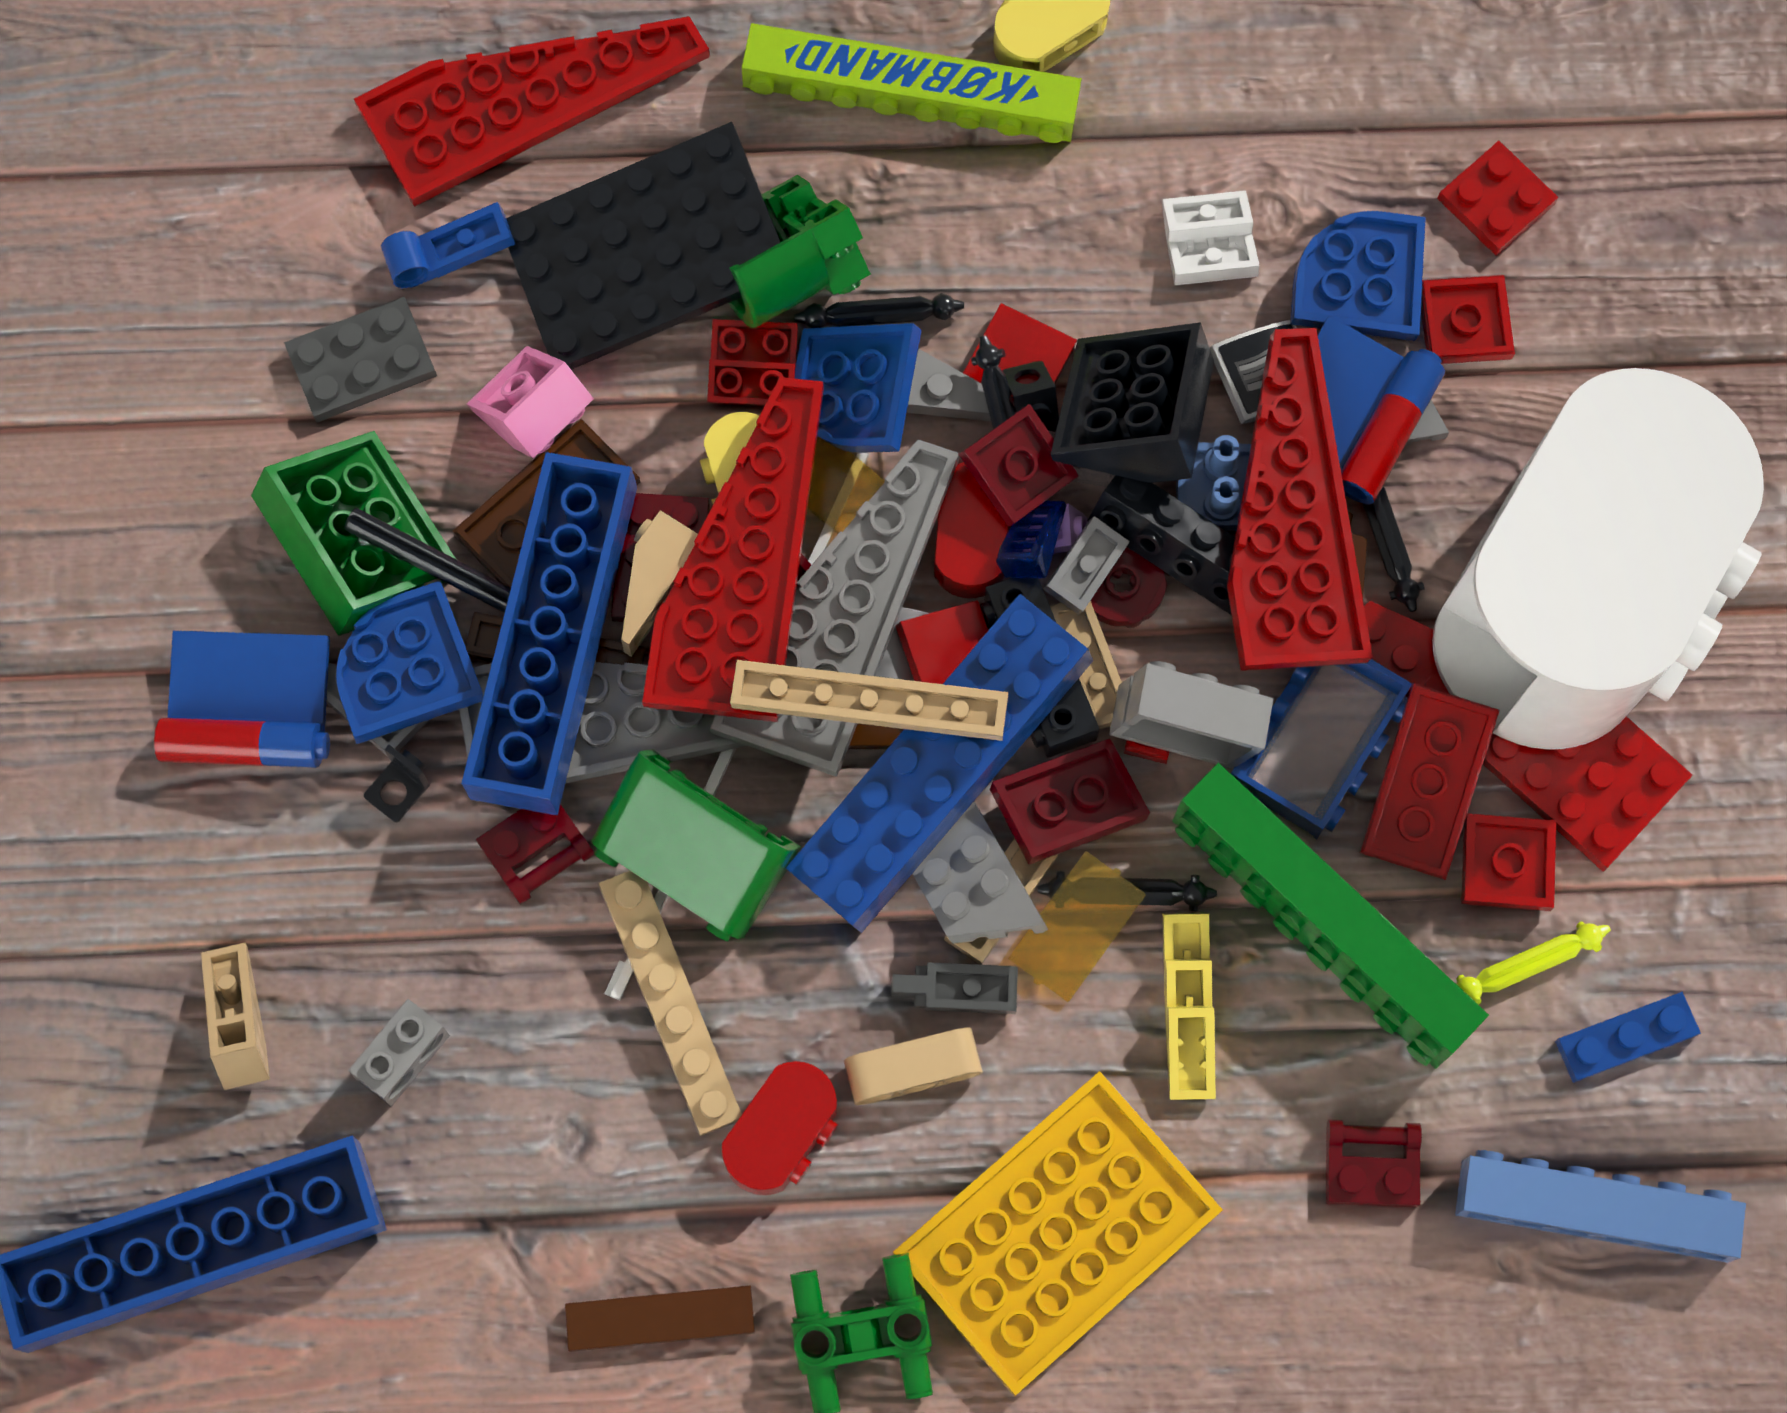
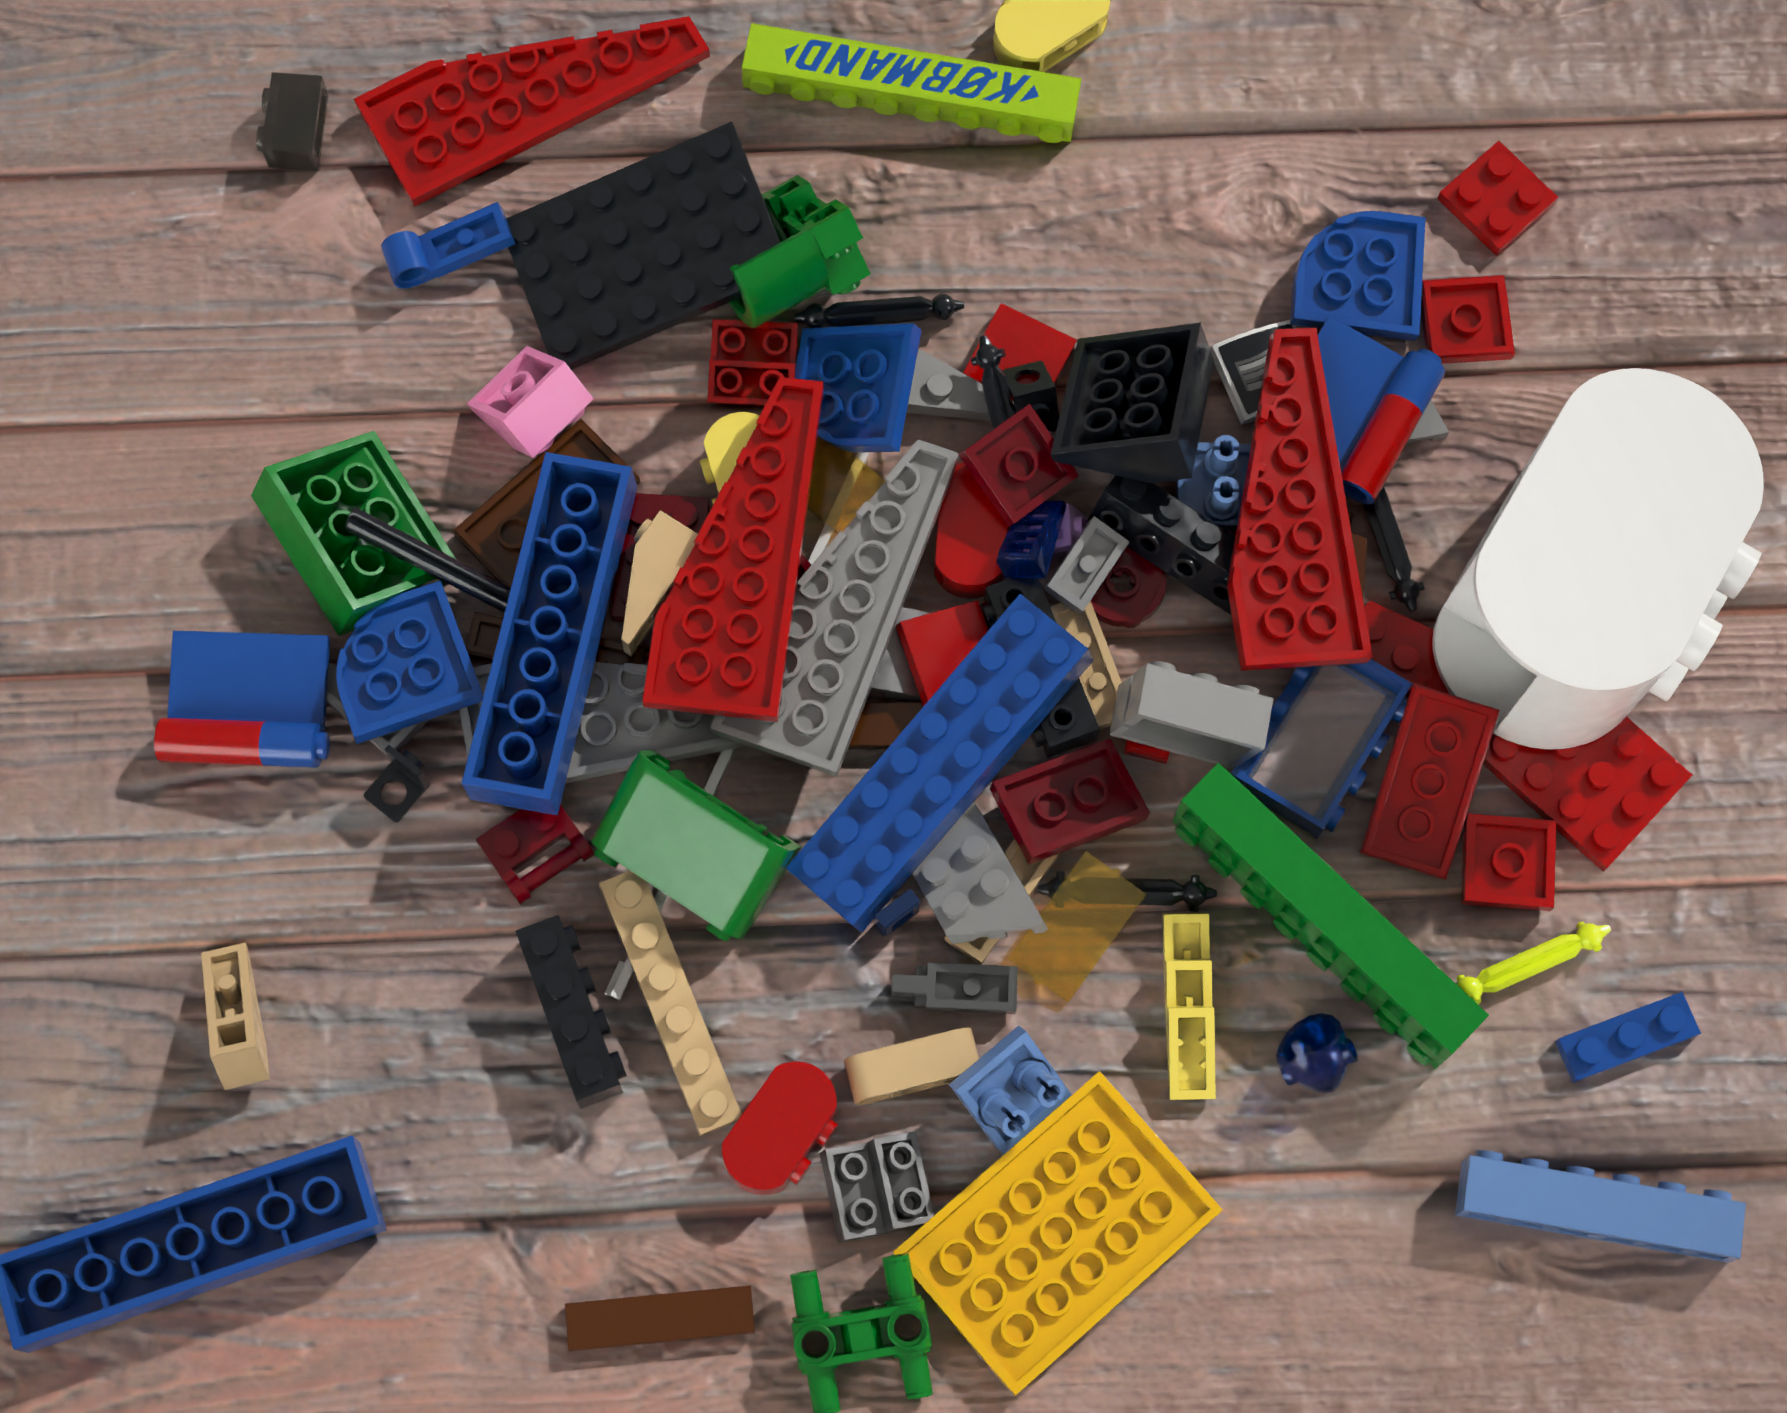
(293, 121): none -> clear smoke brick
(360, 359): dark grey plate -> none
(399, 1052): light grey brick -> none
(569, 1012): none -> black brick
(869, 700): tan plate -> none
(876, 1187): none -> flat silver slope
(897, 913): none -> dark blue tile
(1010, 1089): none -> medium blue plate
(1210, 237): white slope -> none
(1316, 1053): none -> clear blue helmet
(1373, 1179): dark red plate -> none

